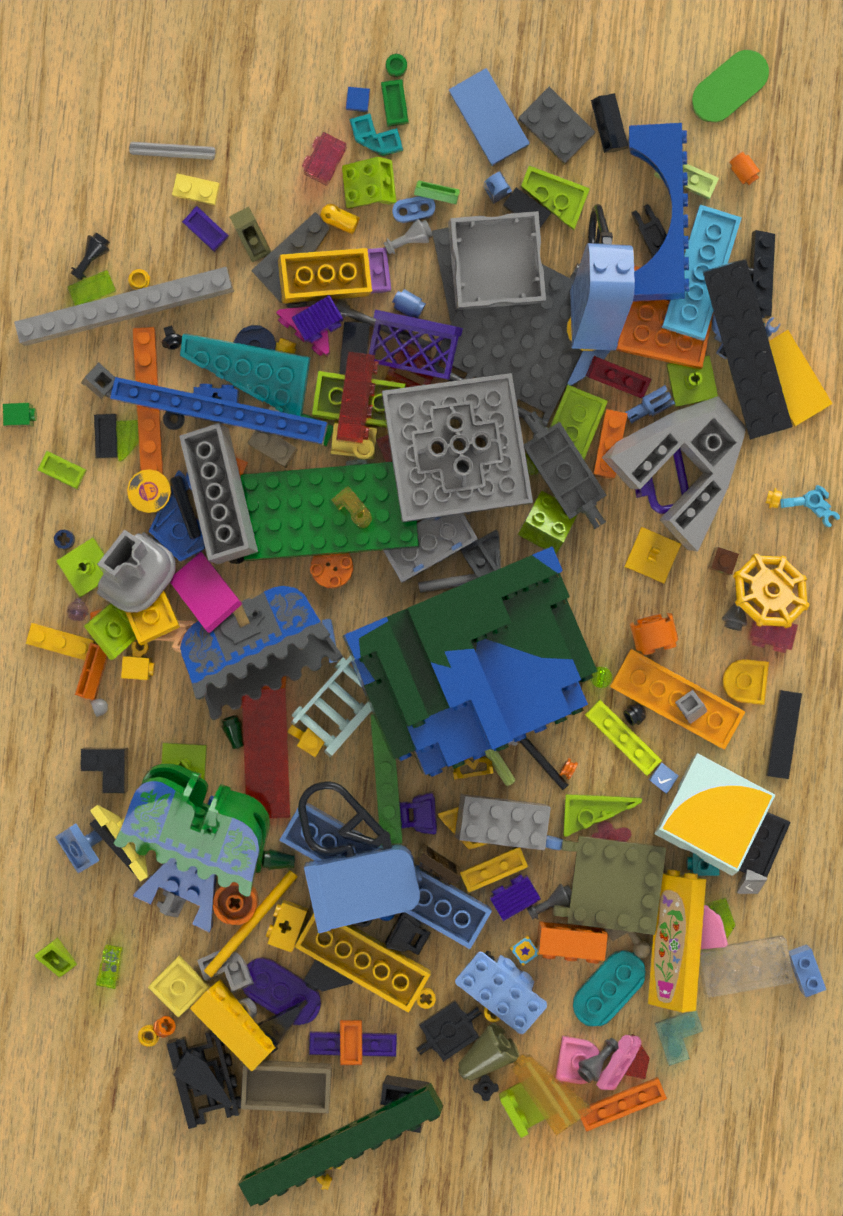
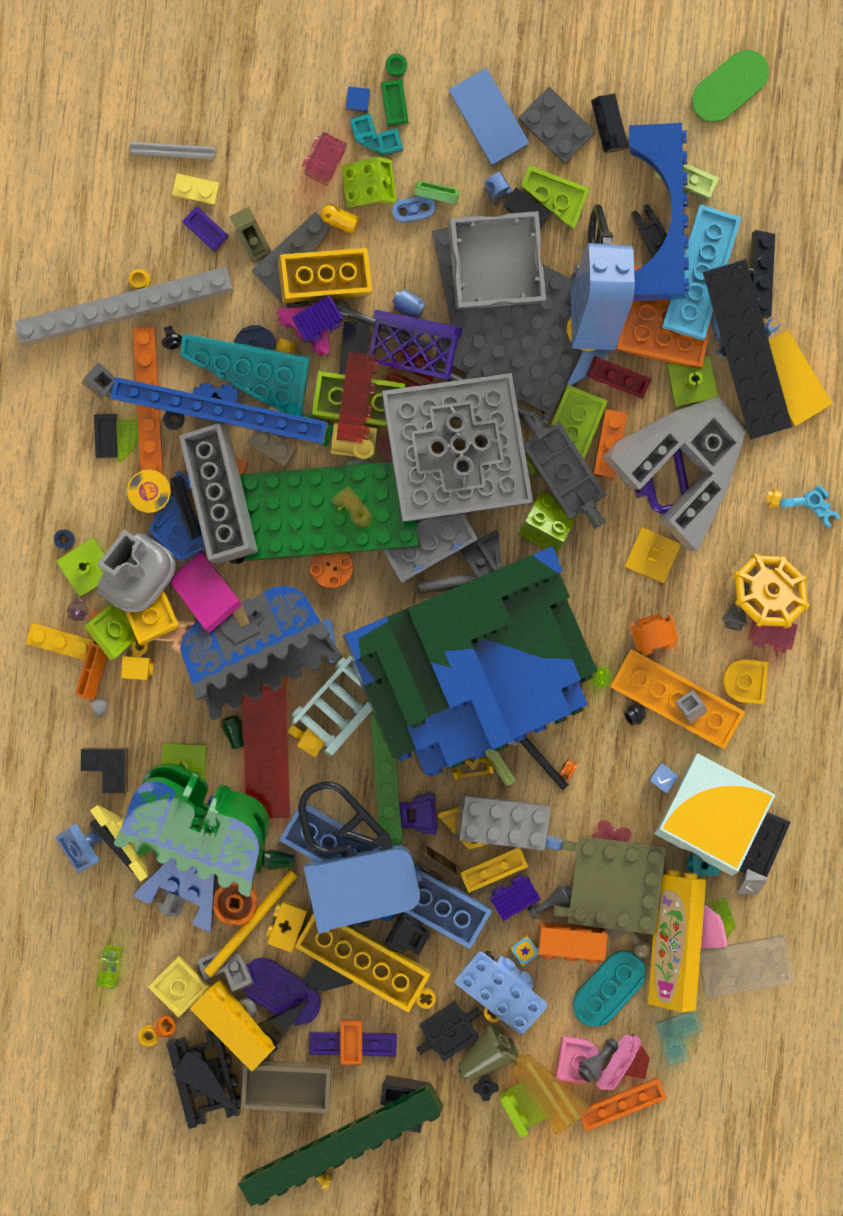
(19, 415): green brick -> none
(56, 958): lime slope -> none
(62, 470): lime plate -> none
(92, 288): clear neon green tile -> none
(95, 247): black piece -> none
(379, 270): medium lavender plate -> none
(417, 233): light grey piece -> none
(586, 810): lime wing -> none
(623, 737): neon yellow tile -> none
(651, 404): medium blue arm -> none
(723, 561): reddish brown brick -> none
(745, 168): orange brick -> none
(784, 734): black tile -> none
(806, 971): medium blue brick -> none

